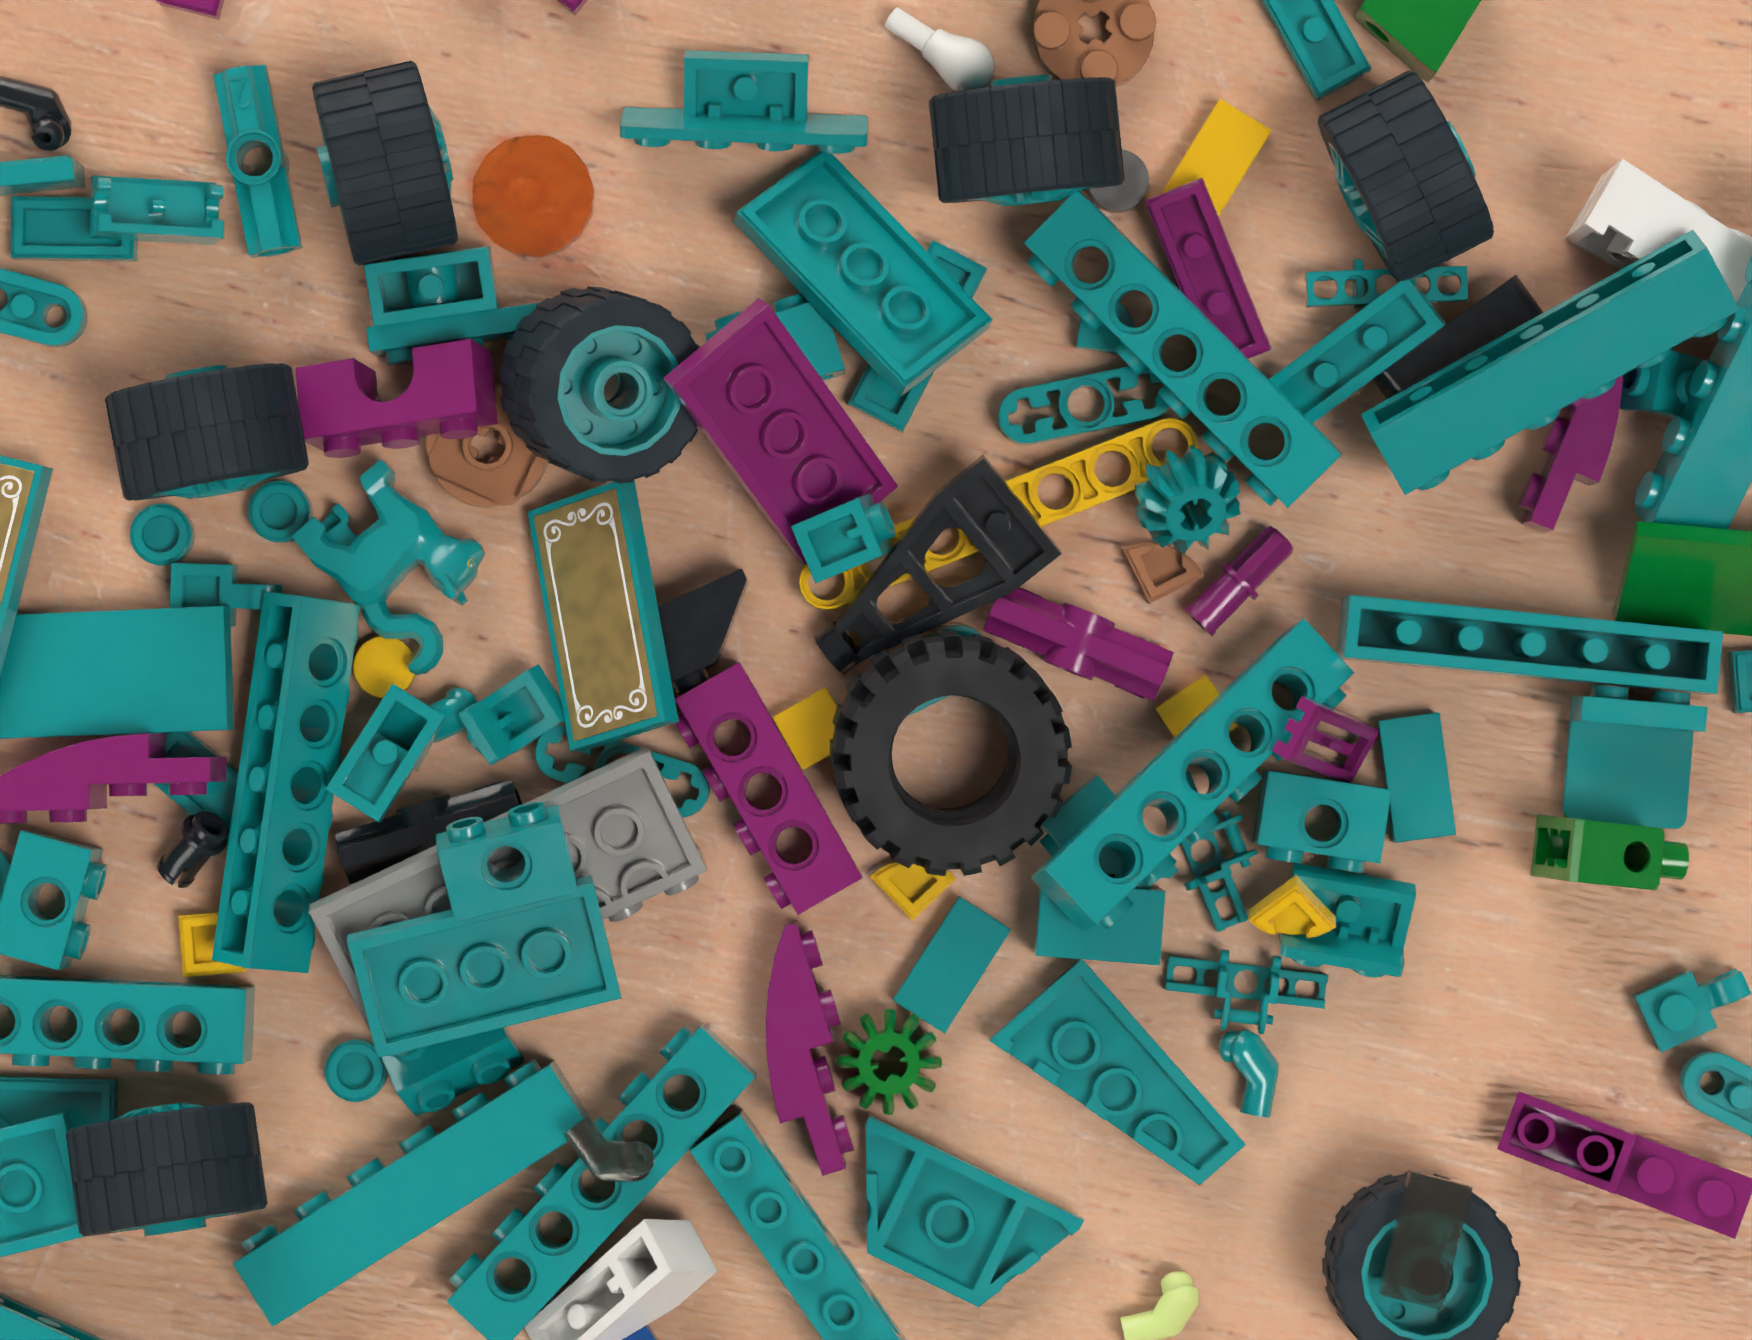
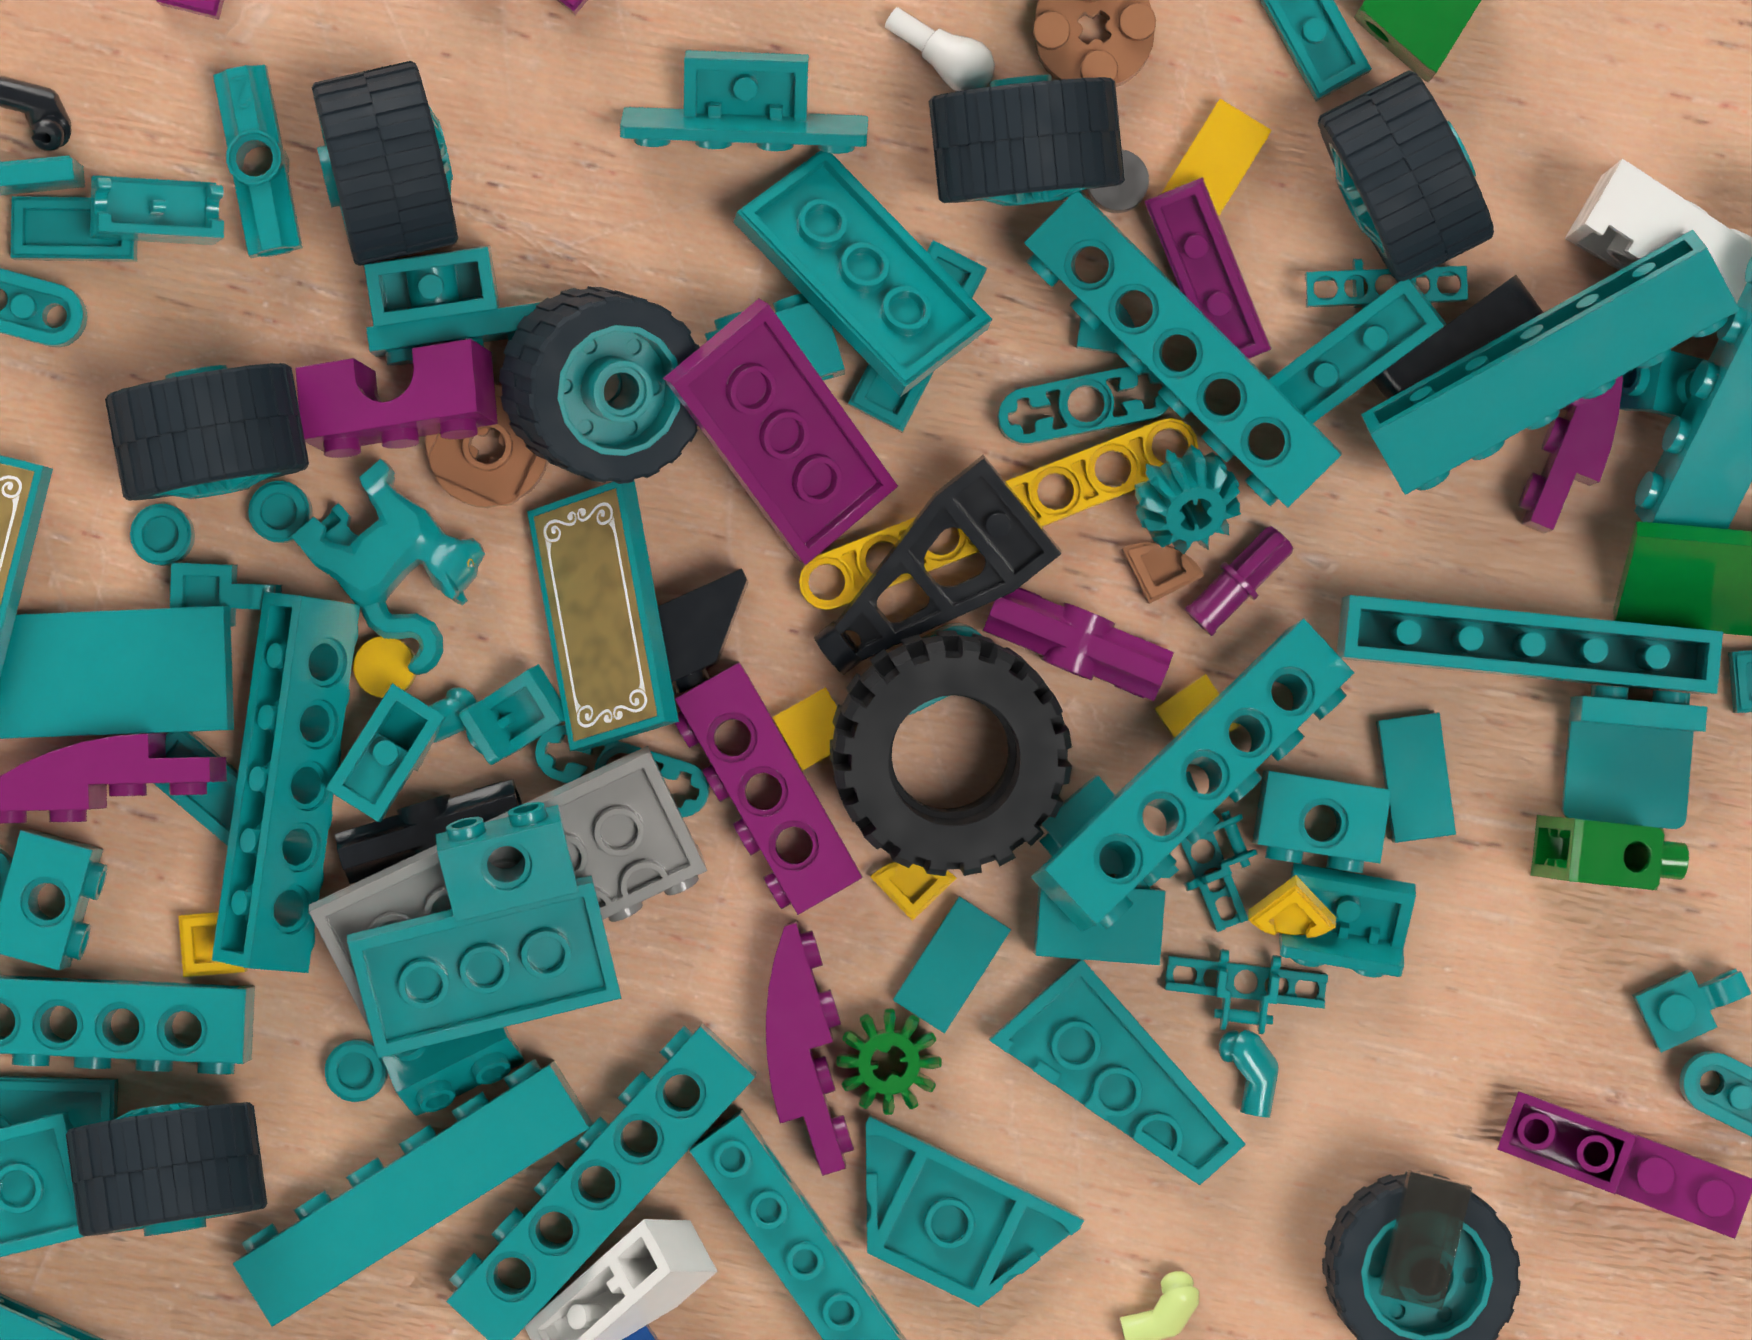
(200, 839): black pin -> none
(533, 196): clear orange tile -> none
(610, 1159): clear smoke arm -> none
(845, 537): teal bracket -> none
(1307, 731): magenta tile -> none

